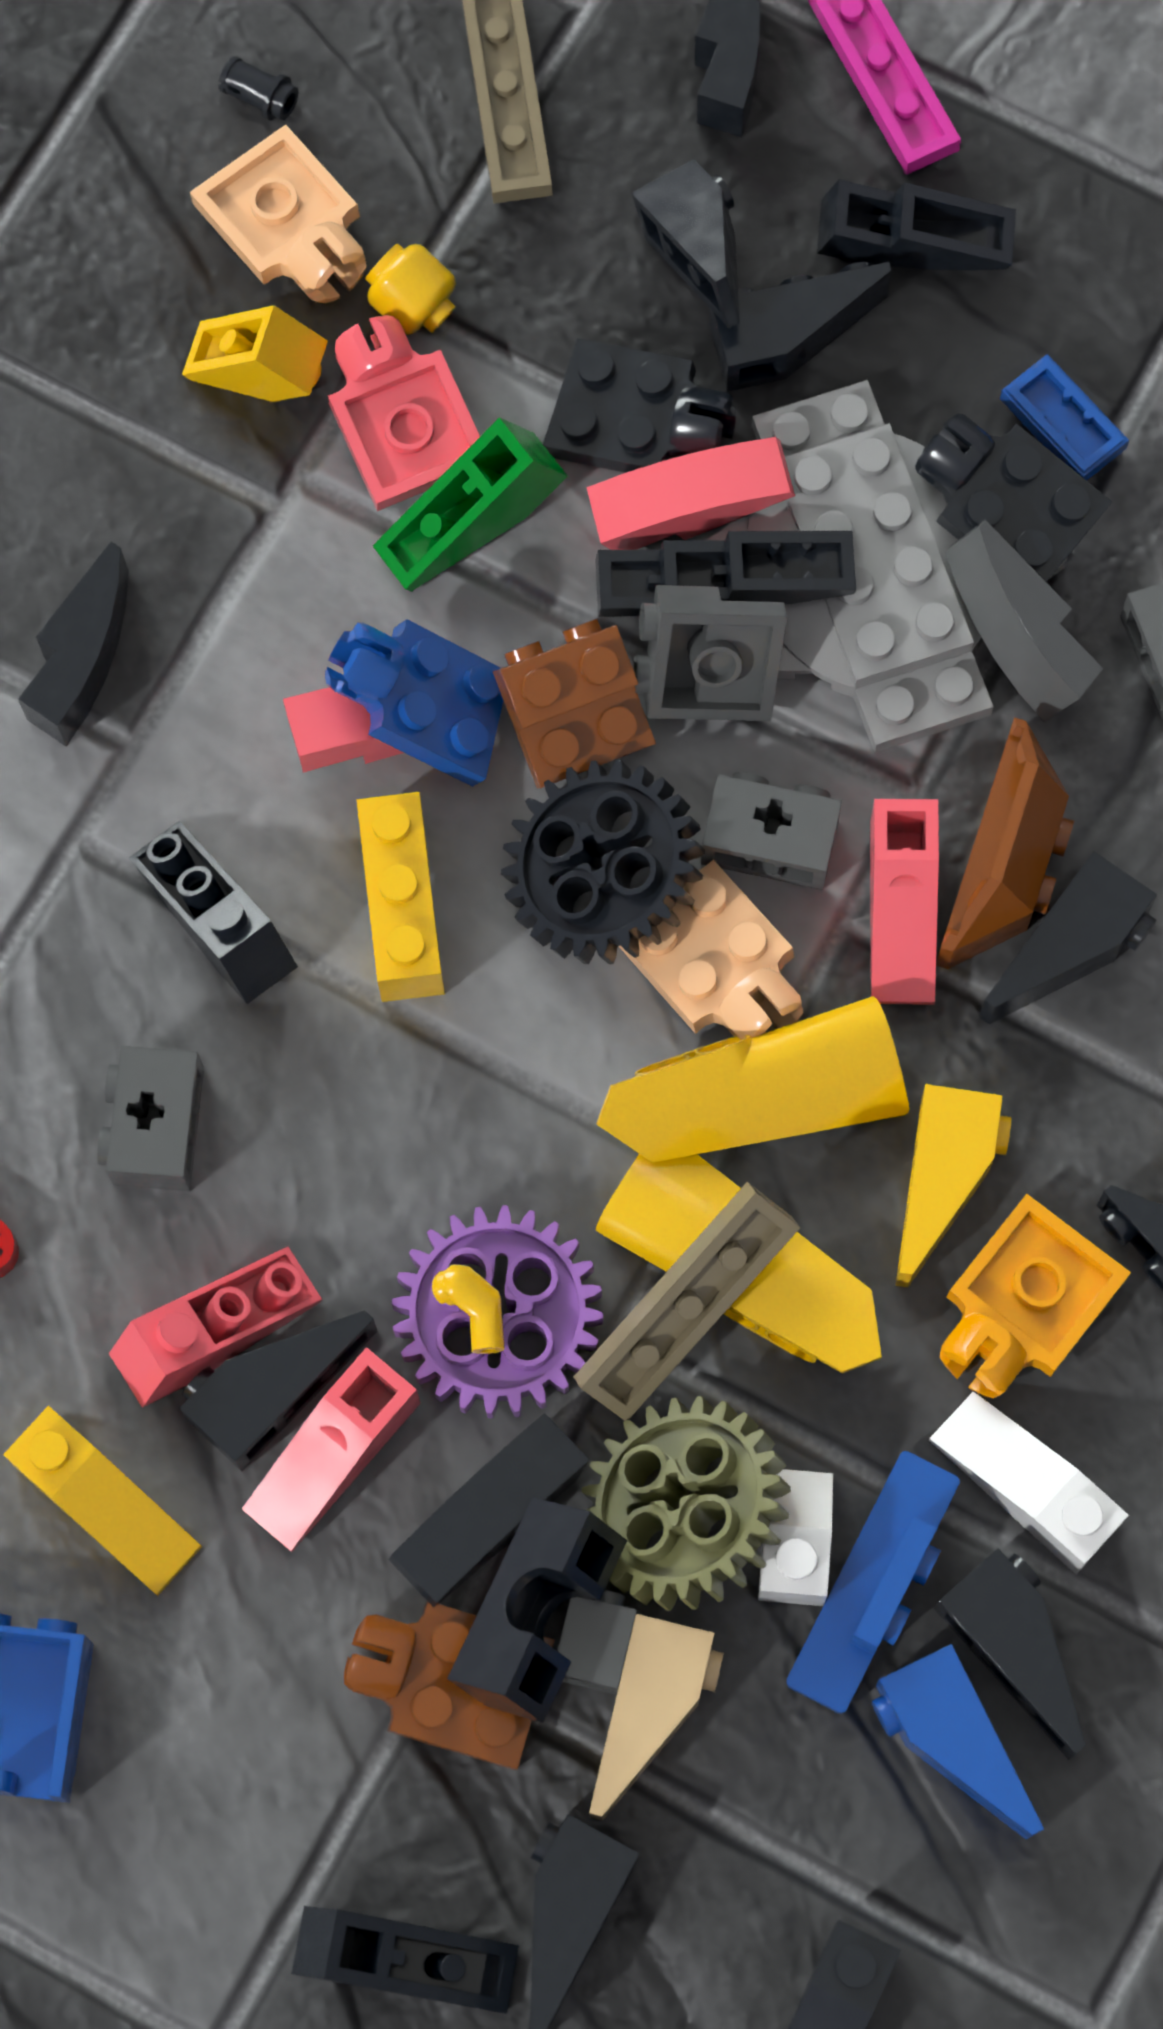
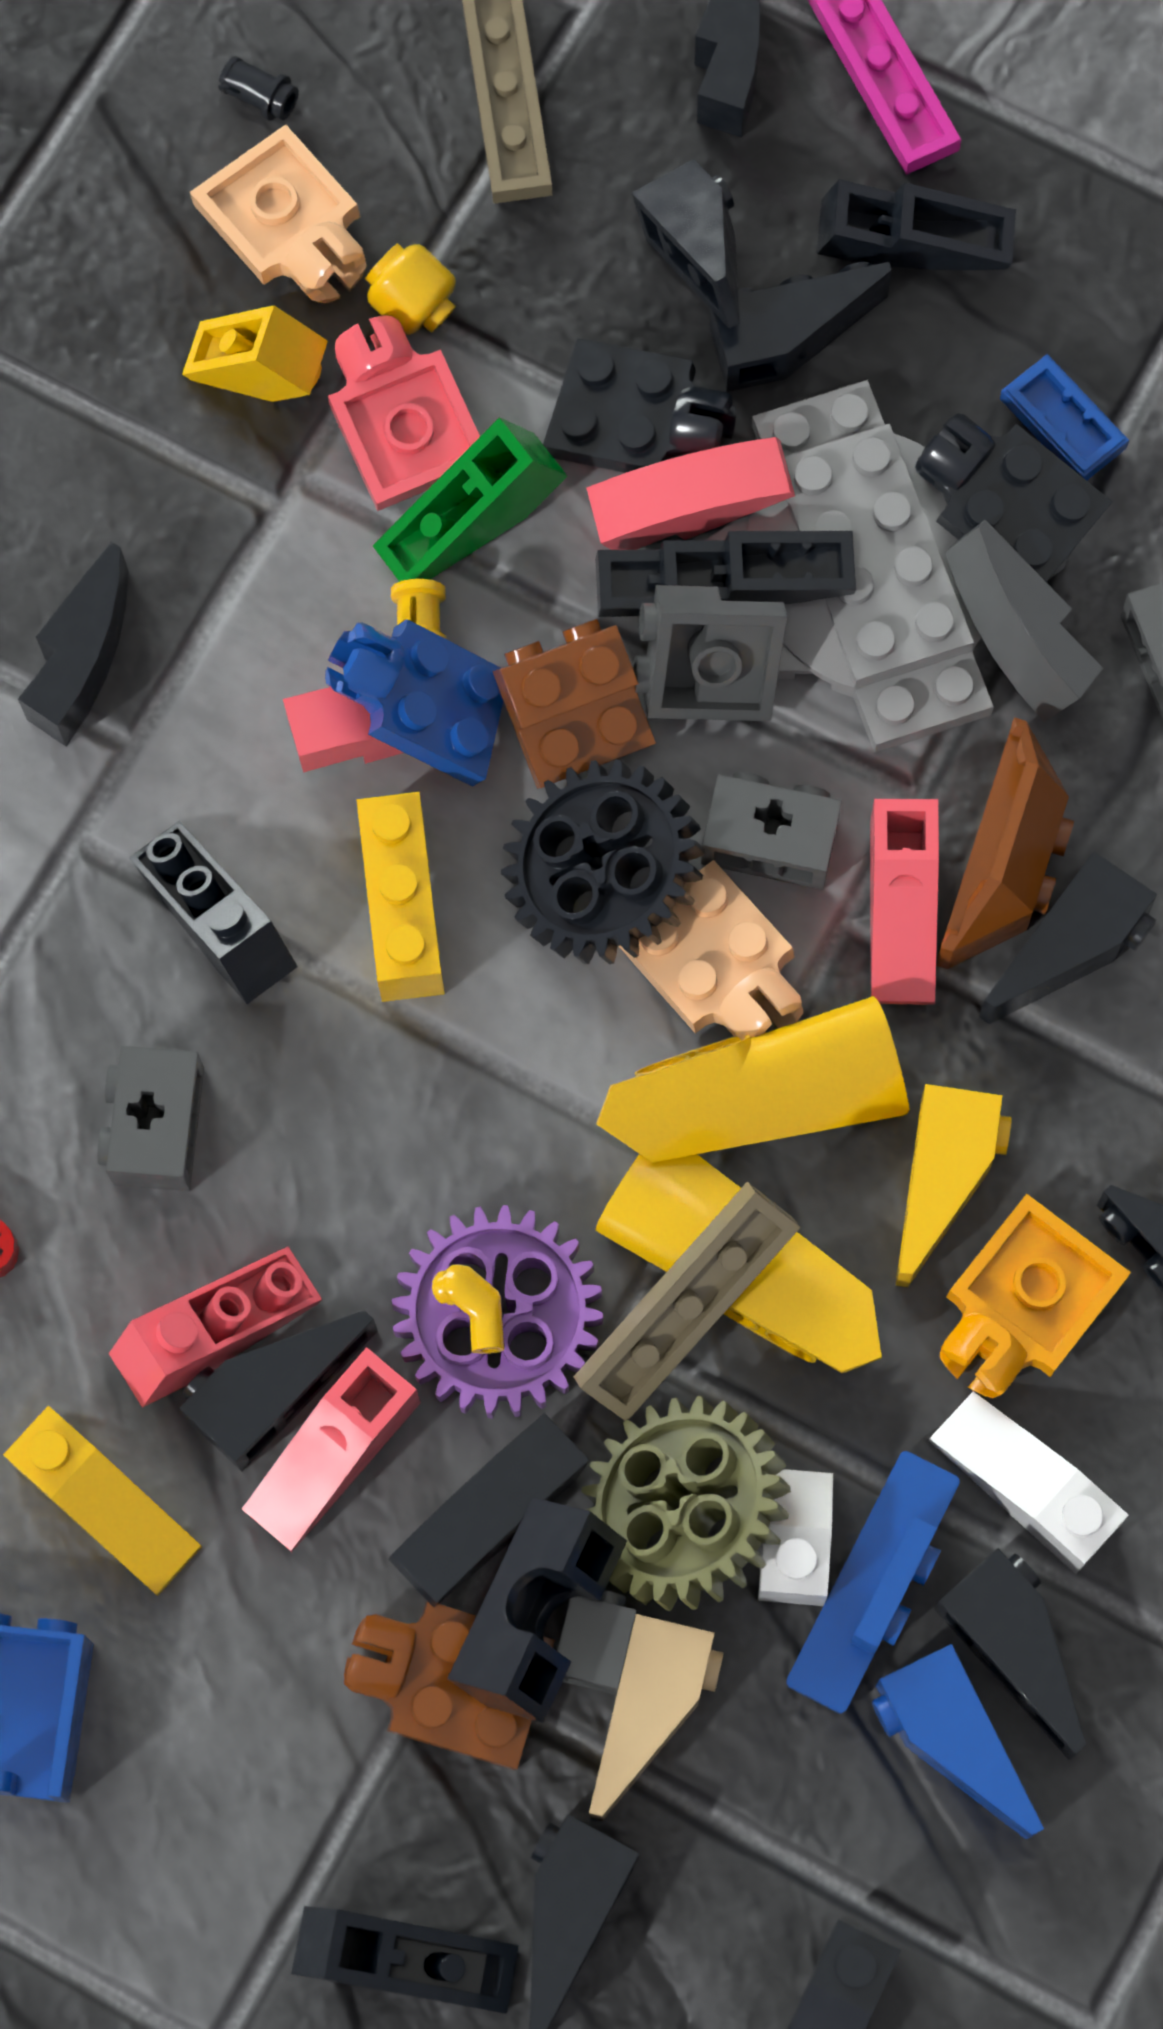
(419, 602): none -> yellow bush

